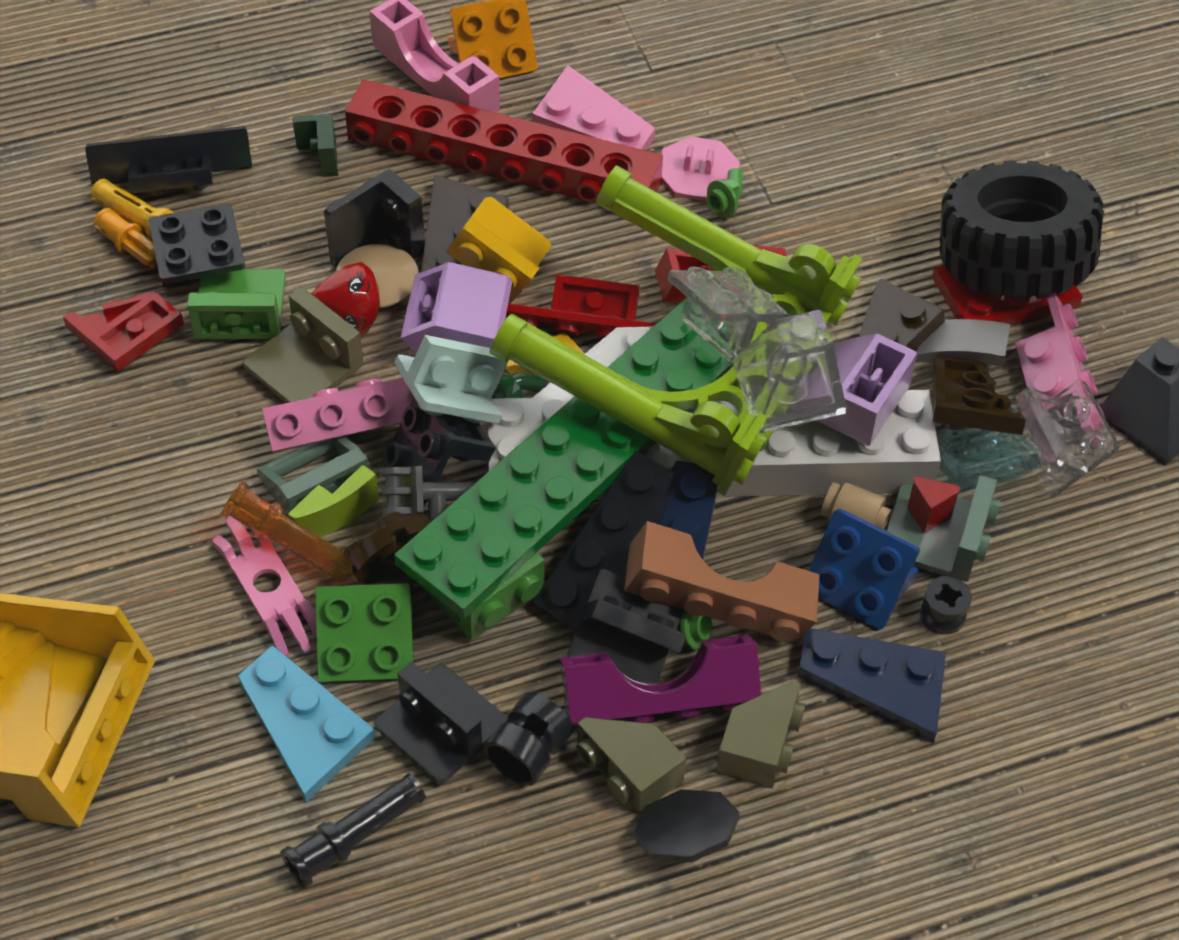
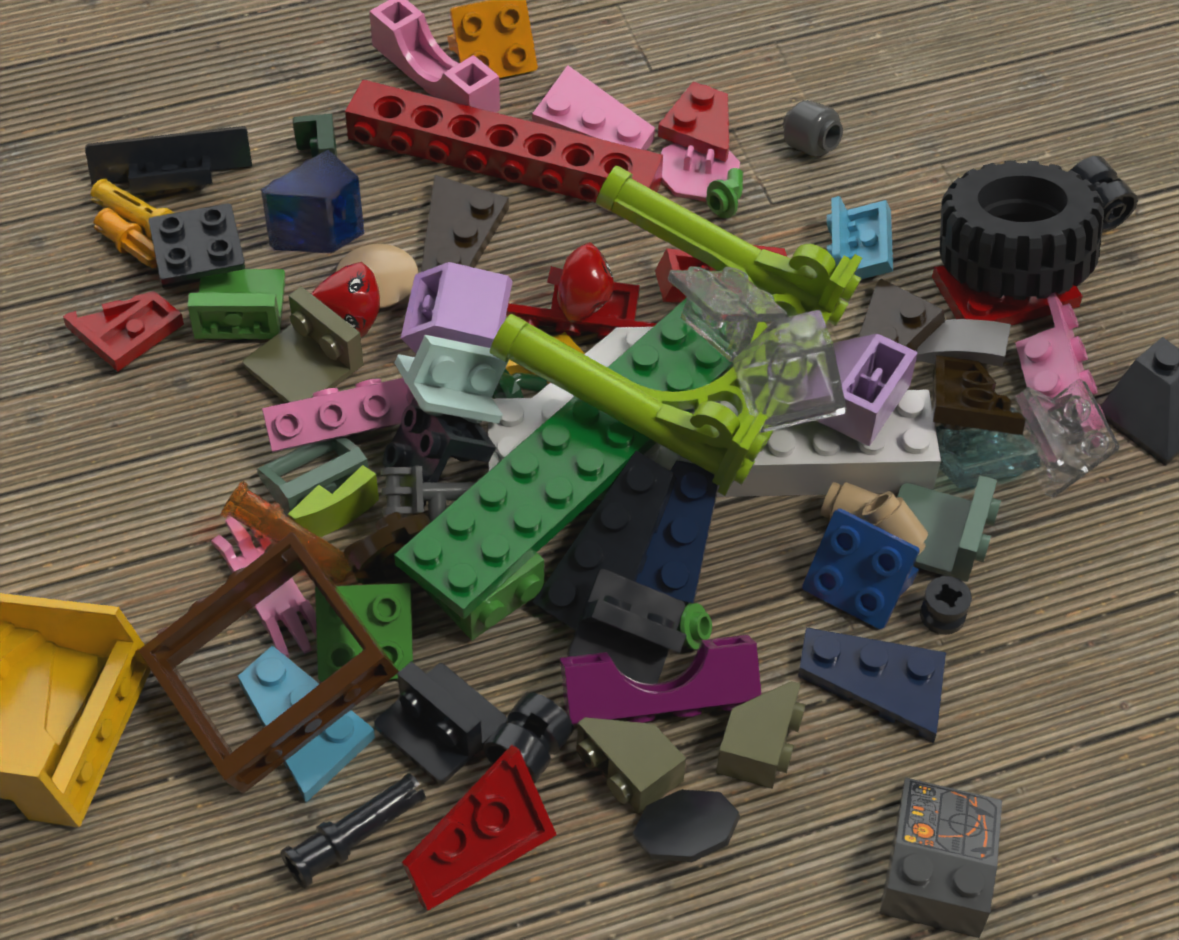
(308, 715): none -> reddish brown window
(314, 207): none -> clear blue slope
(374, 212): black bracket -> none
(481, 833): none -> red wing
(501, 244): yellow bracket -> none
(583, 282): none -> red piece
(670, 571): nougat arch -> none
(699, 120): none -> wing
(812, 128): none -> dark grey head
(864, 233): none -> medium azure bracket
(896, 518): none -> tan brick
(931, 502): red slope -> none
(943, 858): none -> dark grey slope
(1117, 196): none -> black wheel

